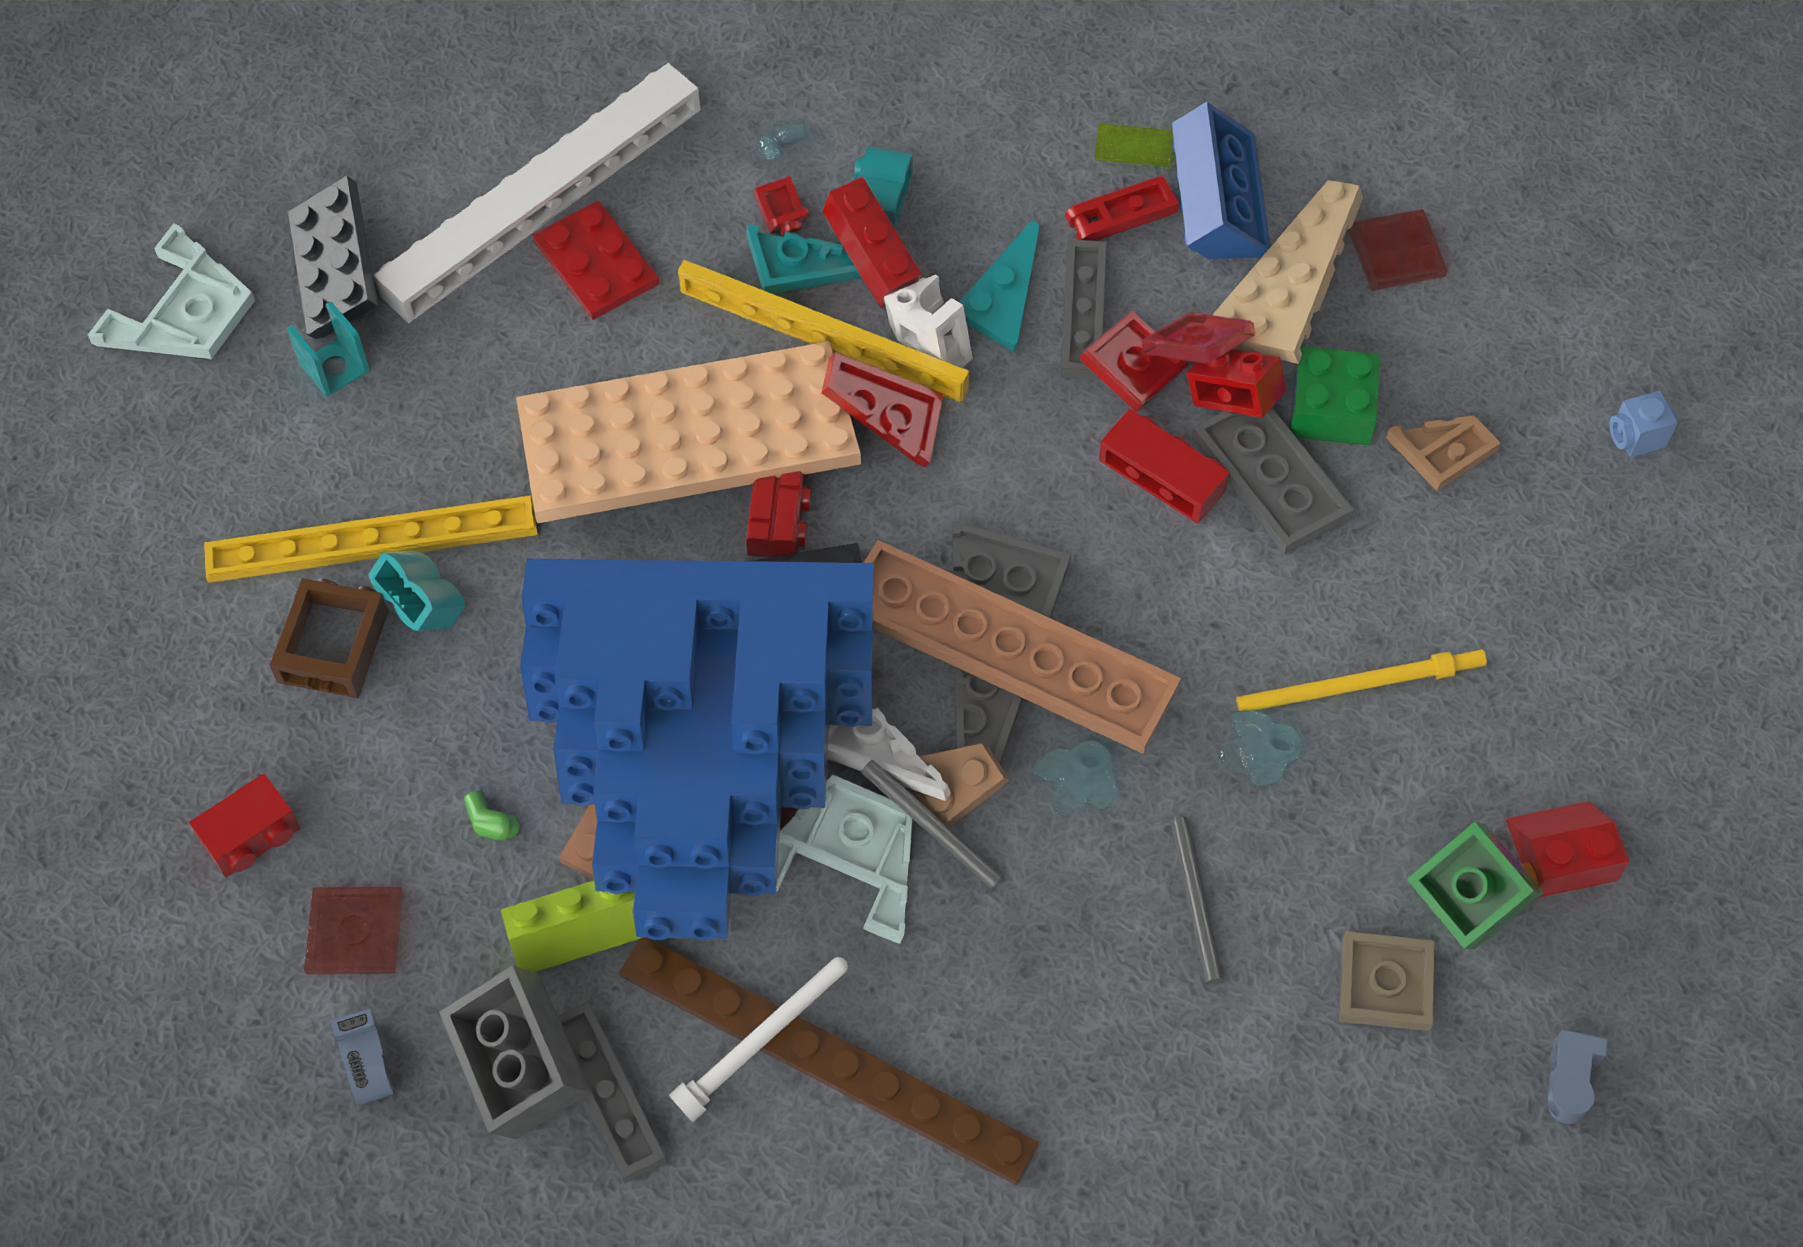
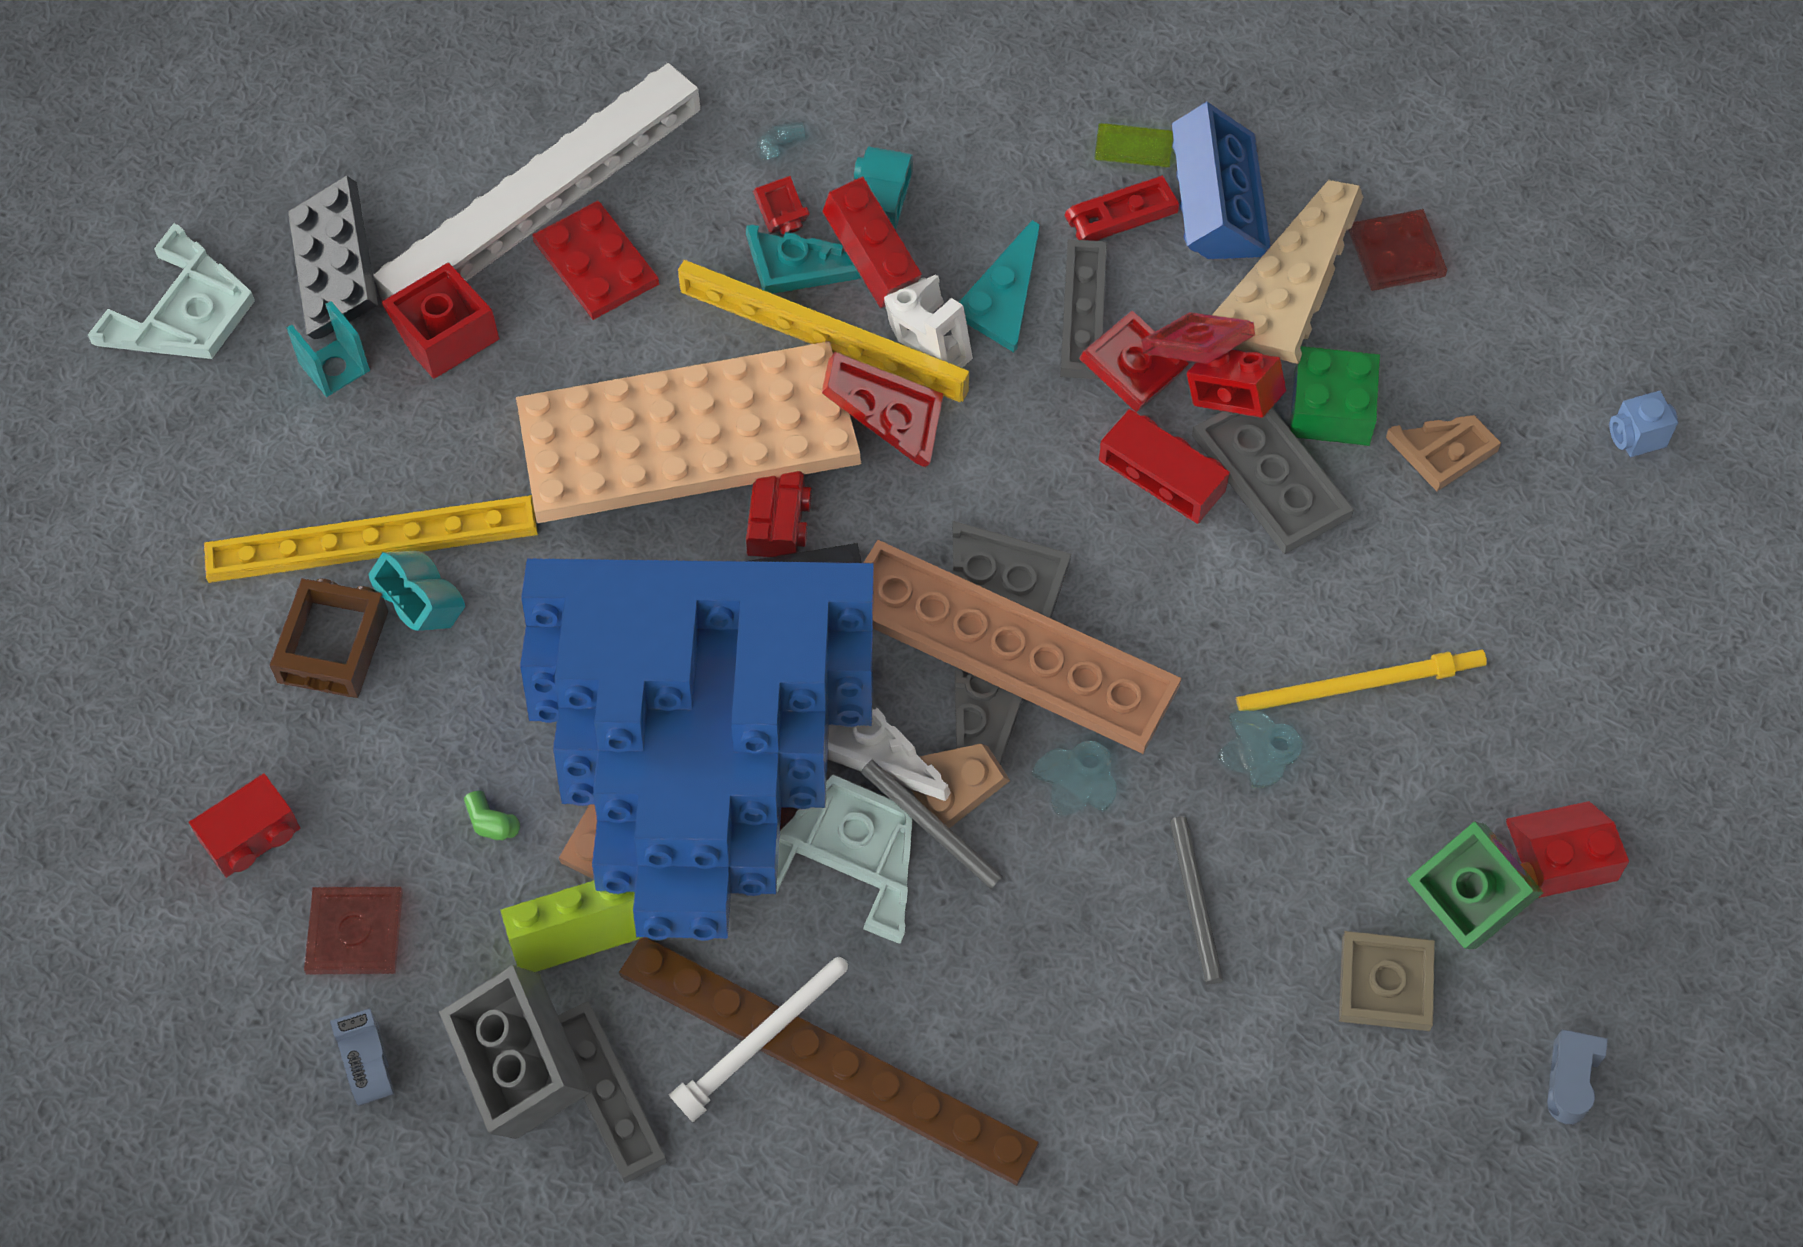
(442, 320): none -> red slope

